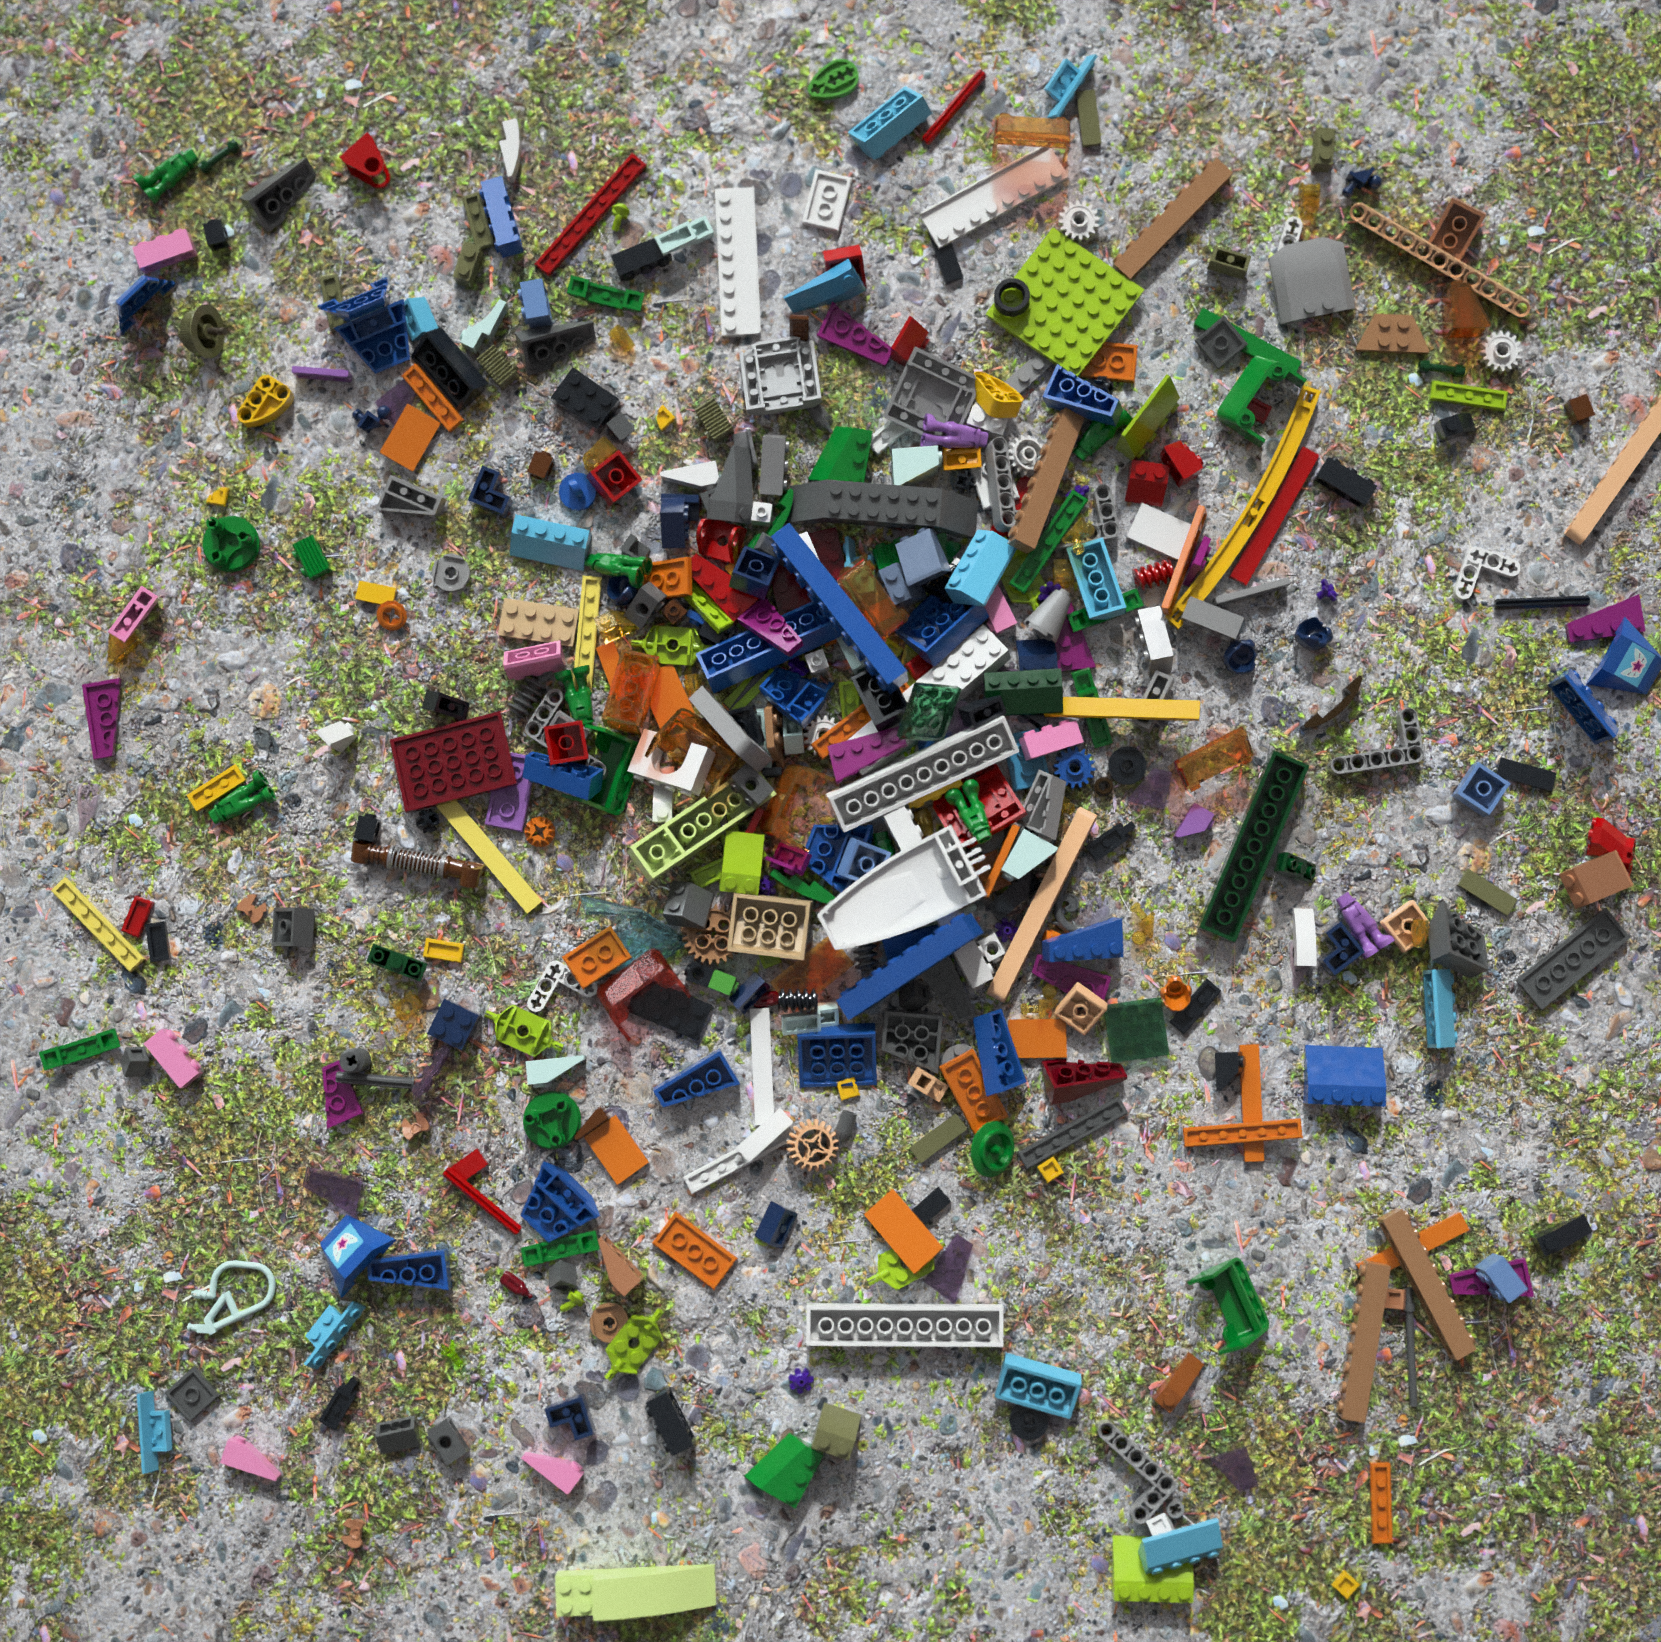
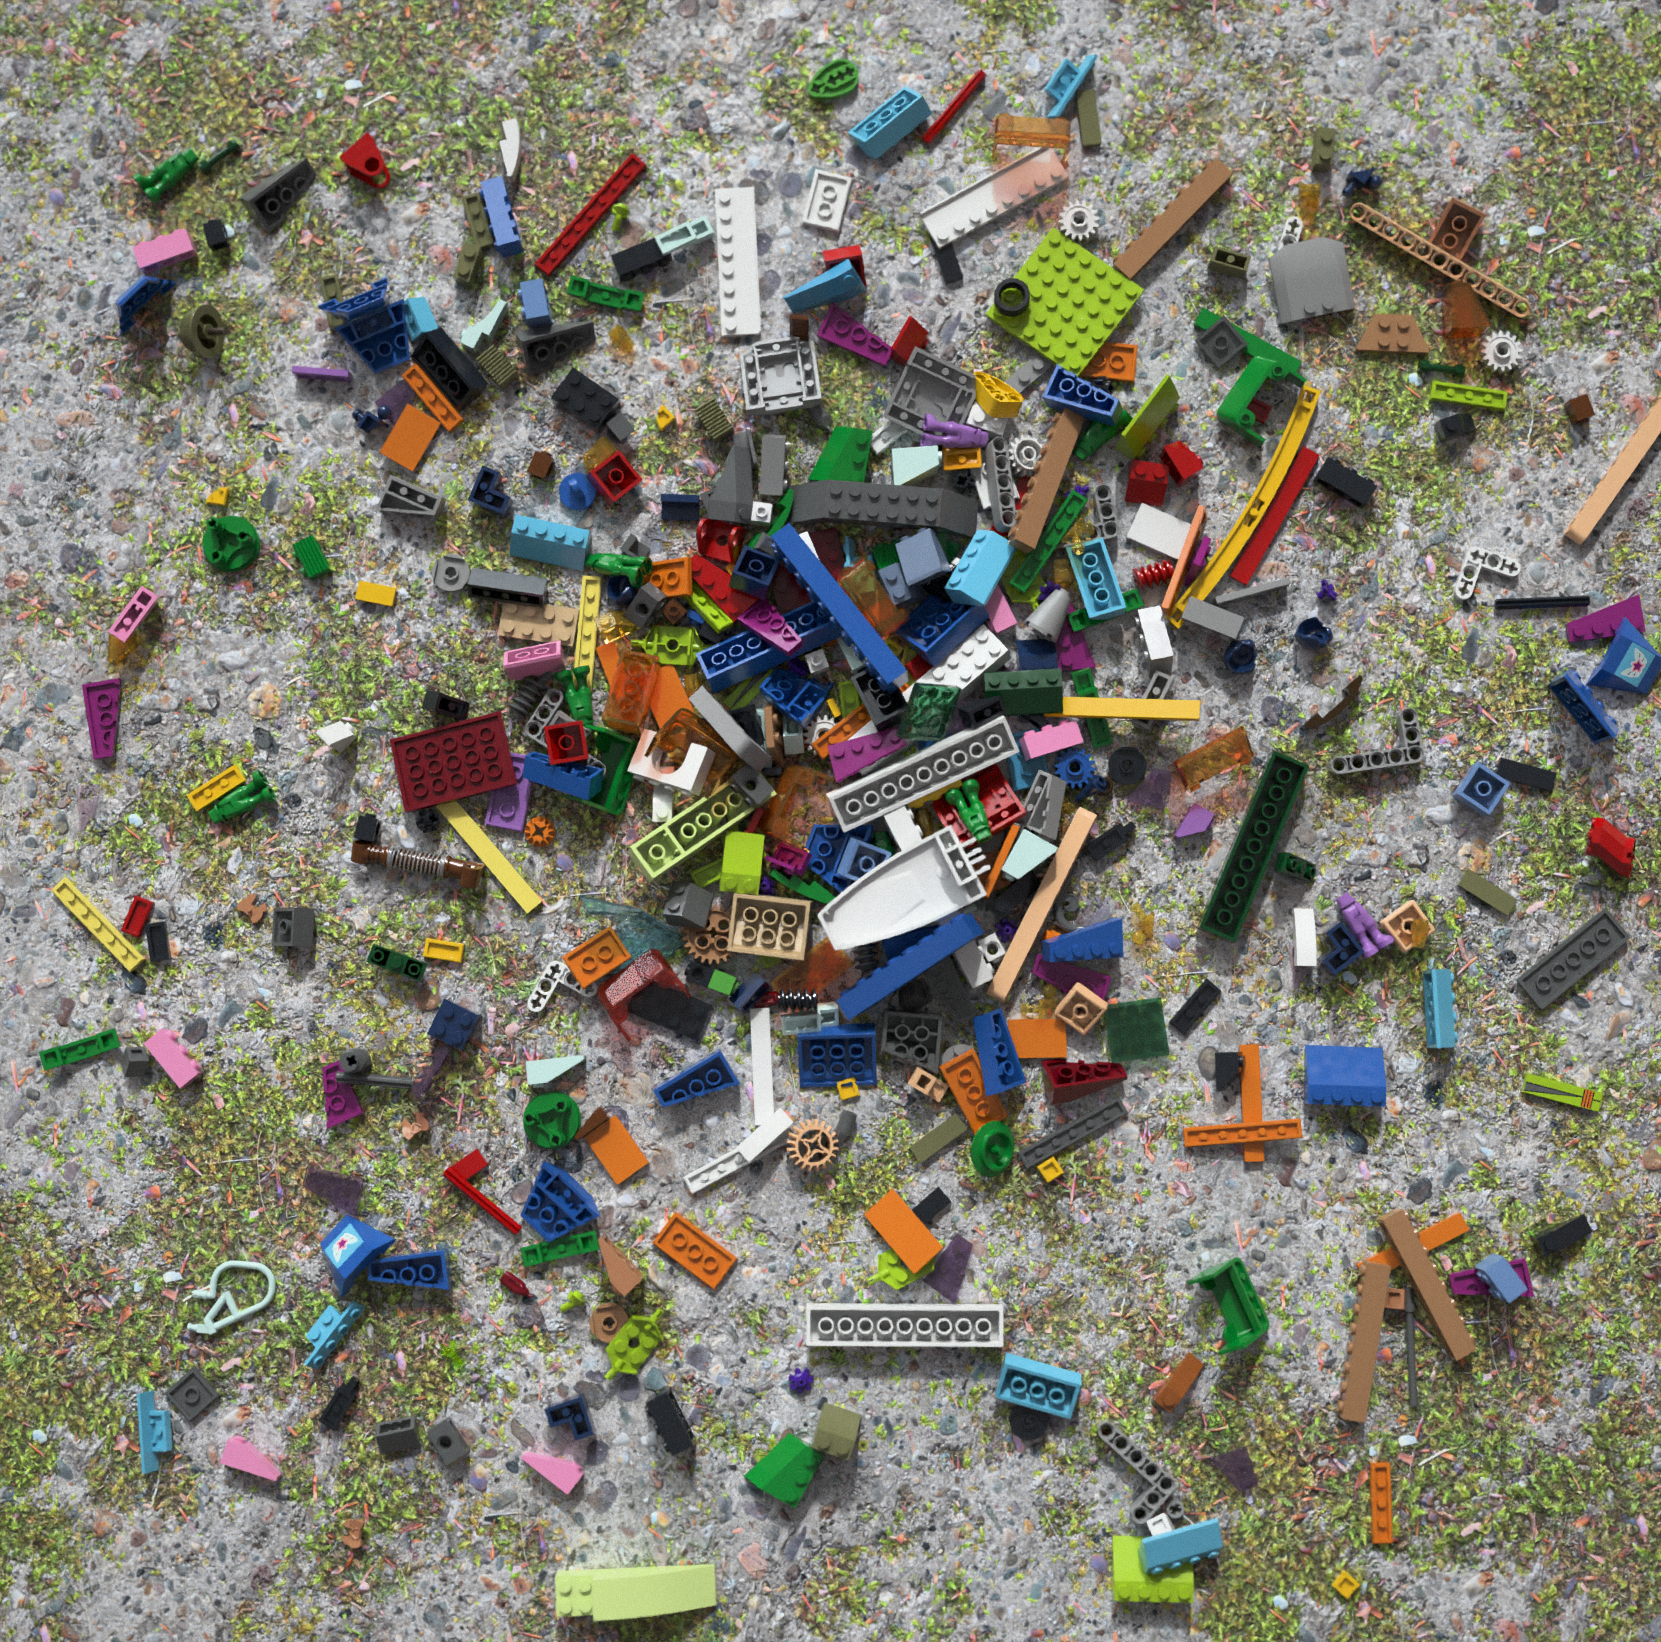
(271, 405): yellow beam -> none
(384, 619): orange gear -> none
(417, 1005): clear yellow brick -> none
(507, 587): none -> brick
(539, 1030): lime plate -> none
(562, 1277): dark grey panel -> none
(674, 522): dark blue brick -> none
(697, 476): white slope -> none
(776, 1225): dark blue panel -> none
(834, 708): none -> yellow tile
(1096, 785): none -> dark blue cone
(1176, 994): orange hair -> none
(1456, 943): dark grey wedge -> none
(1562, 1092): none -> lime tile
(1595, 879): nougat slope -> none

